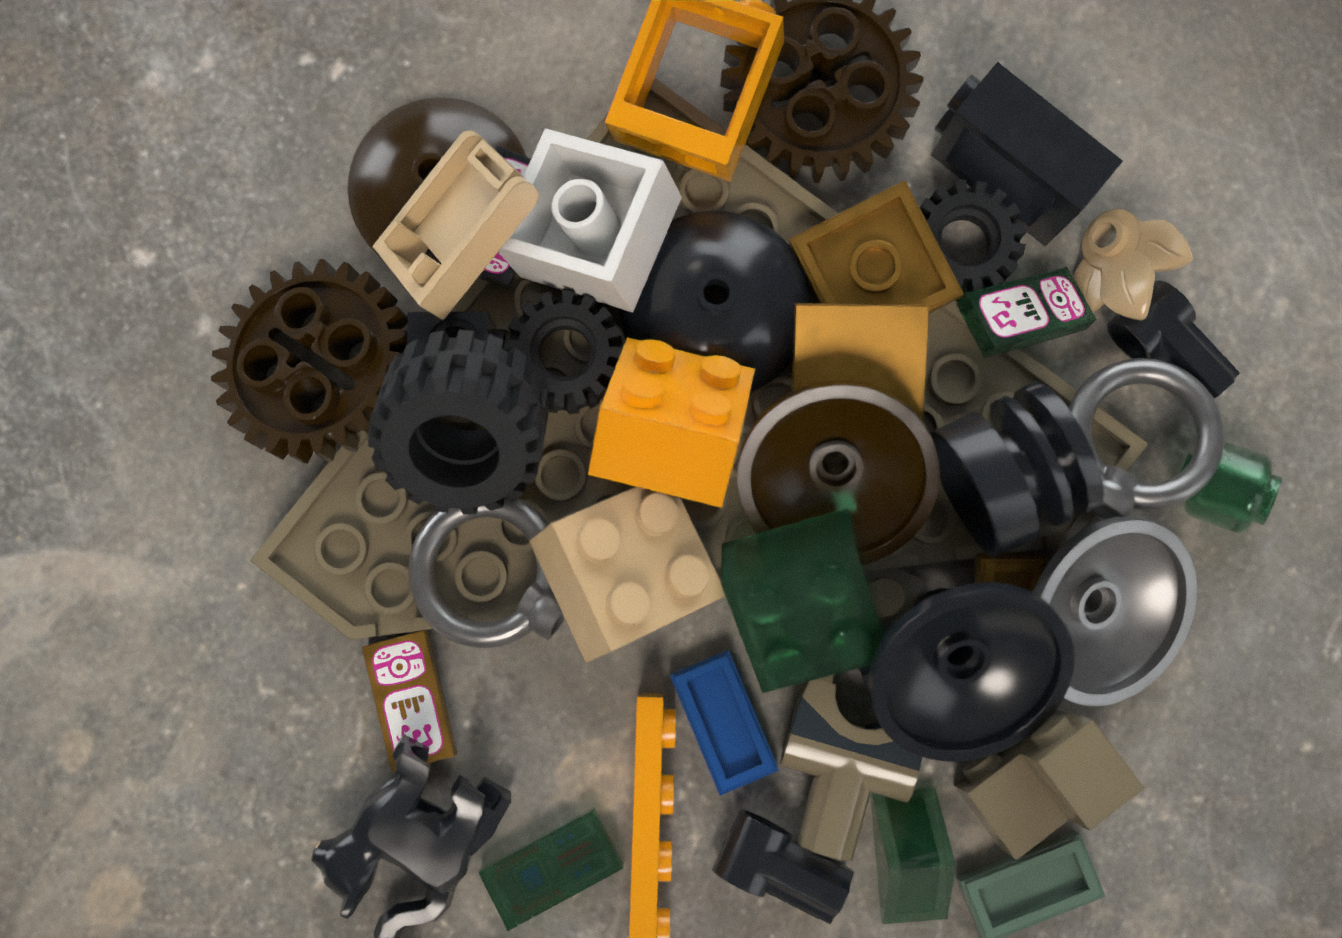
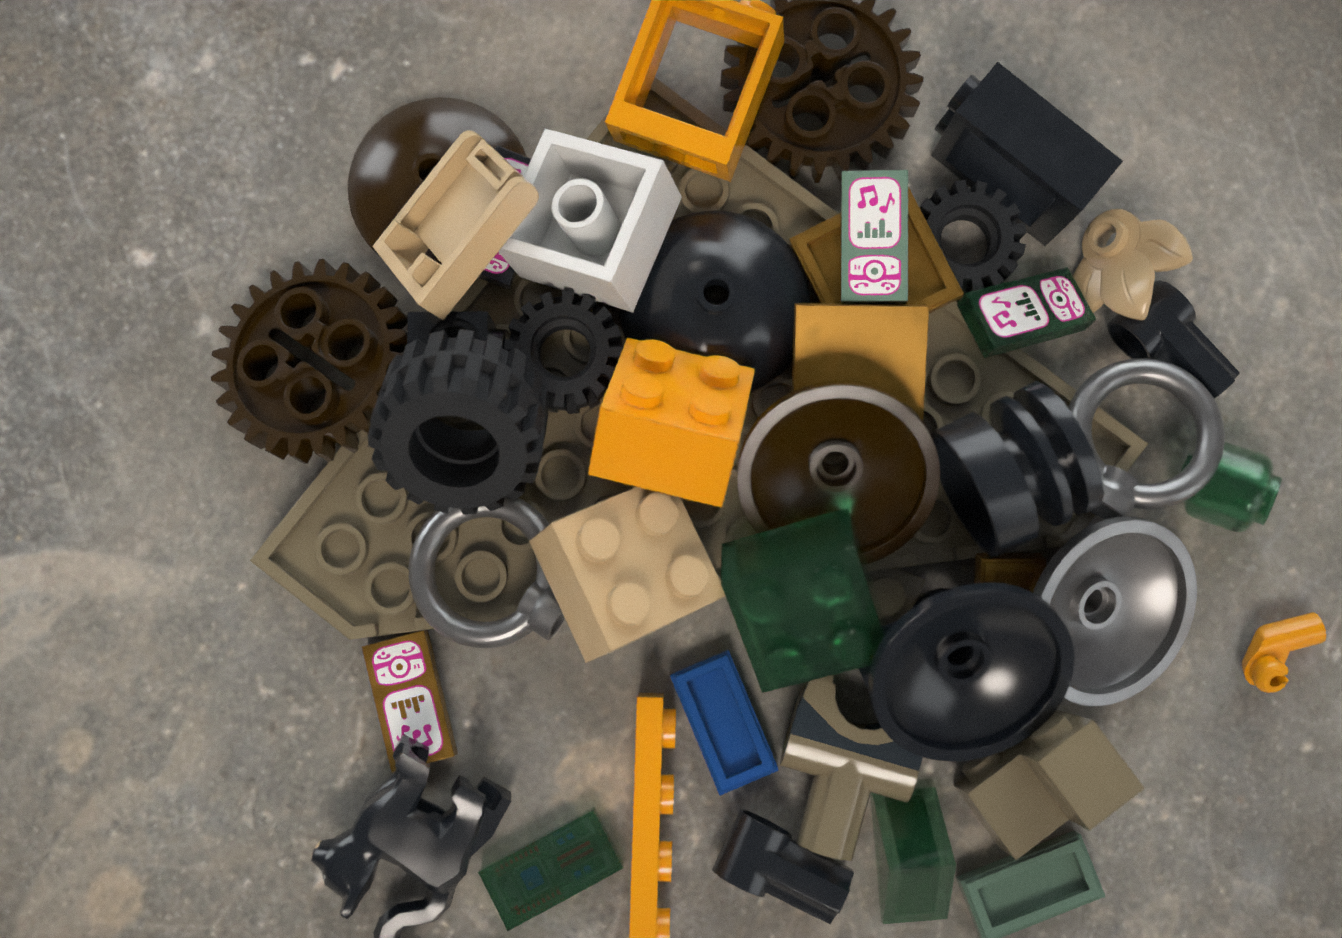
(874, 237): none -> tile
(1271, 645): none -> light orange arm

